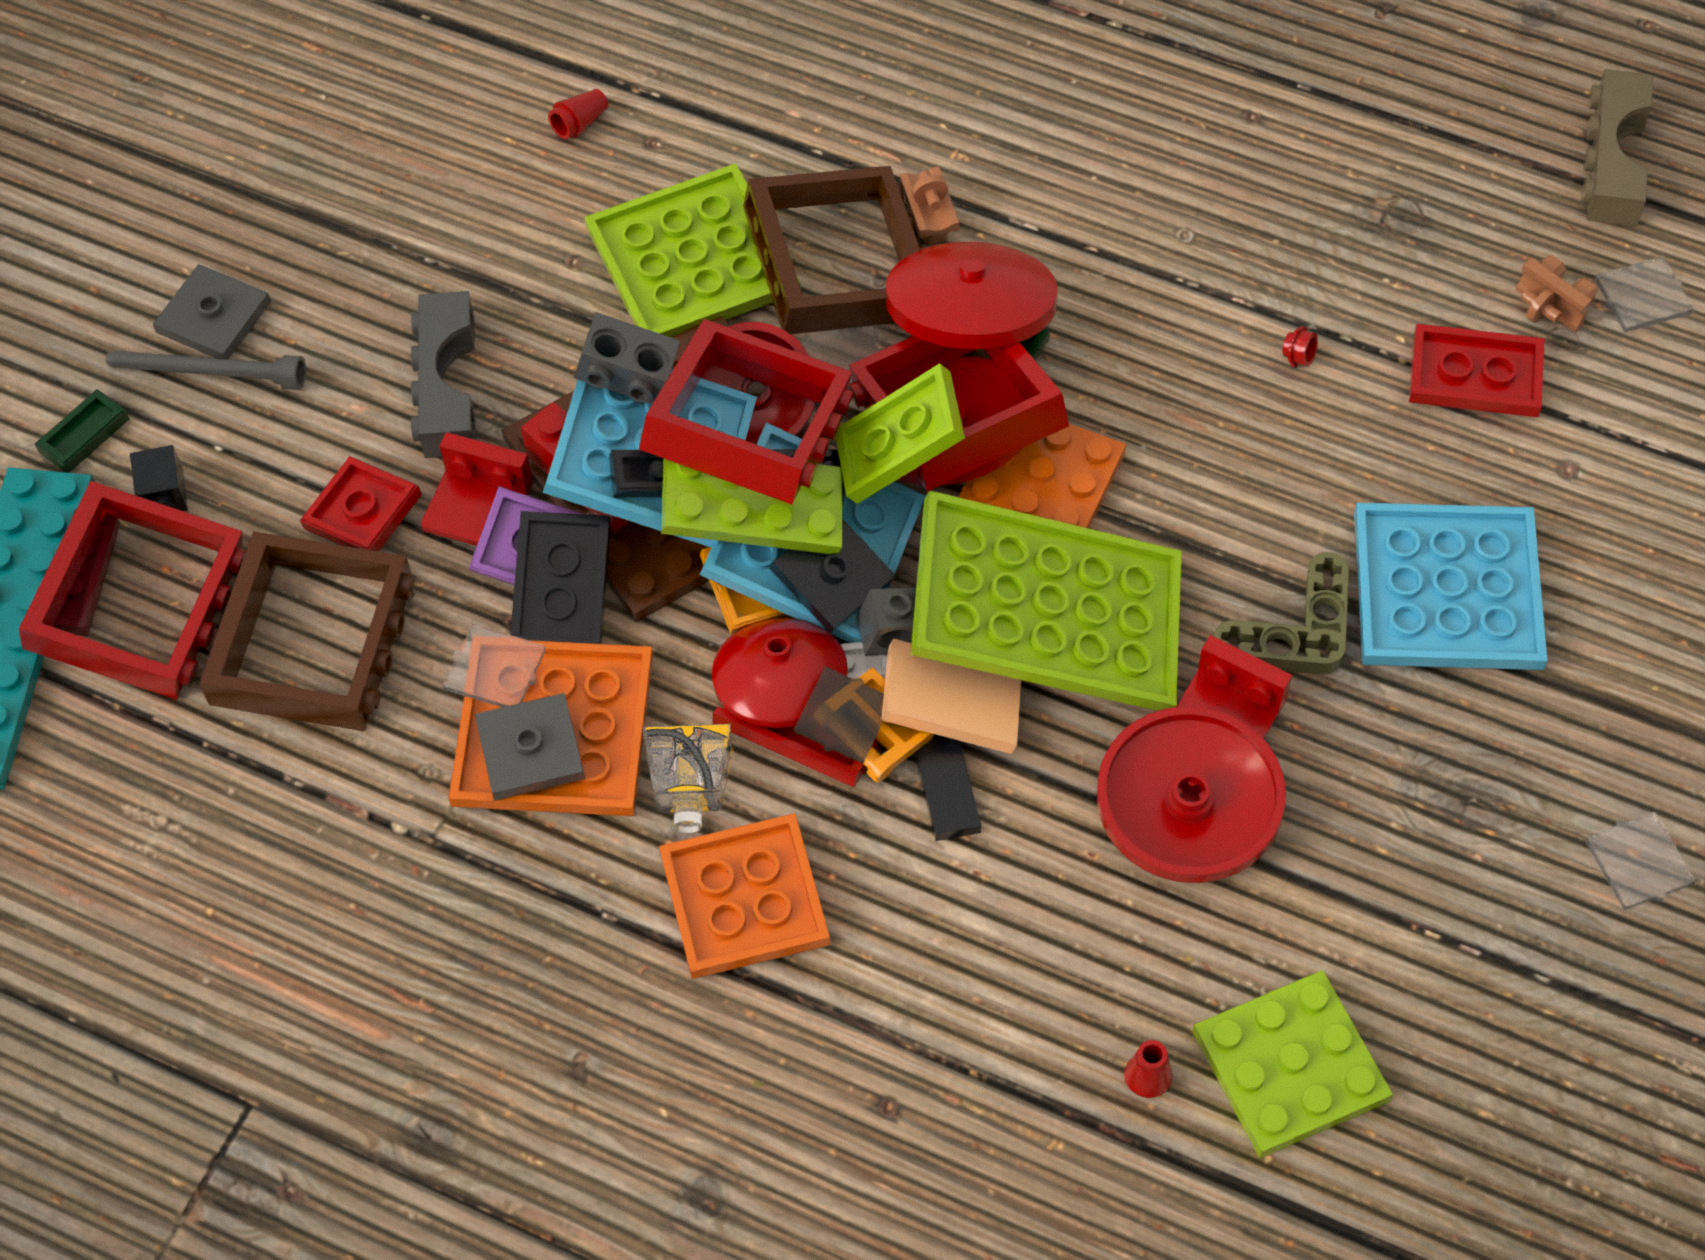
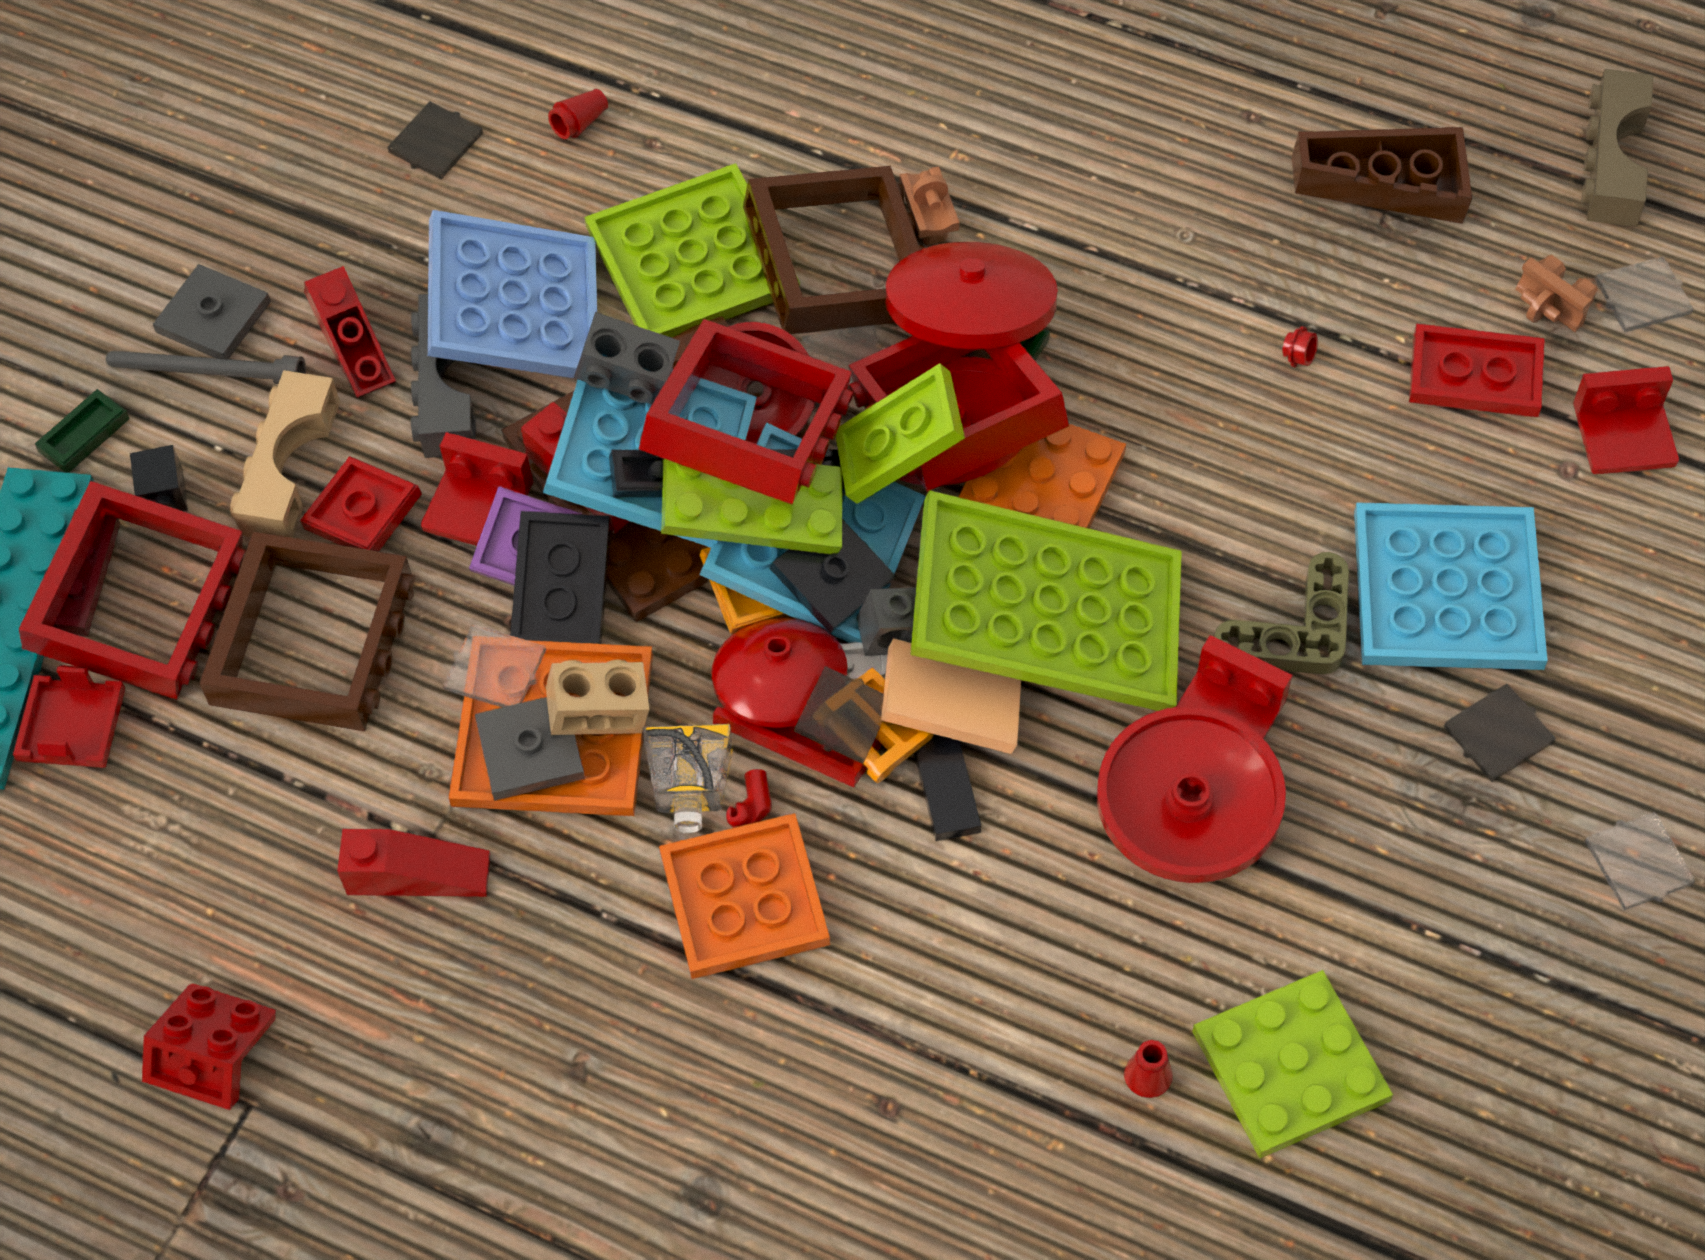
(69, 719): none -> red piece
(201, 1044): none -> red bracket
(299, 412): none -> tan arch
(348, 331): none -> red slope
(410, 865): none -> red slope
(435, 140): none -> clear smoke piece
(509, 294): none -> light blue plate
(597, 707): none -> tan brick
(757, 803): none -> red arm
(1387, 169): none -> reddish brown wedge
(1499, 732): none -> clear smoke piece
(1626, 420): none -> red bracket

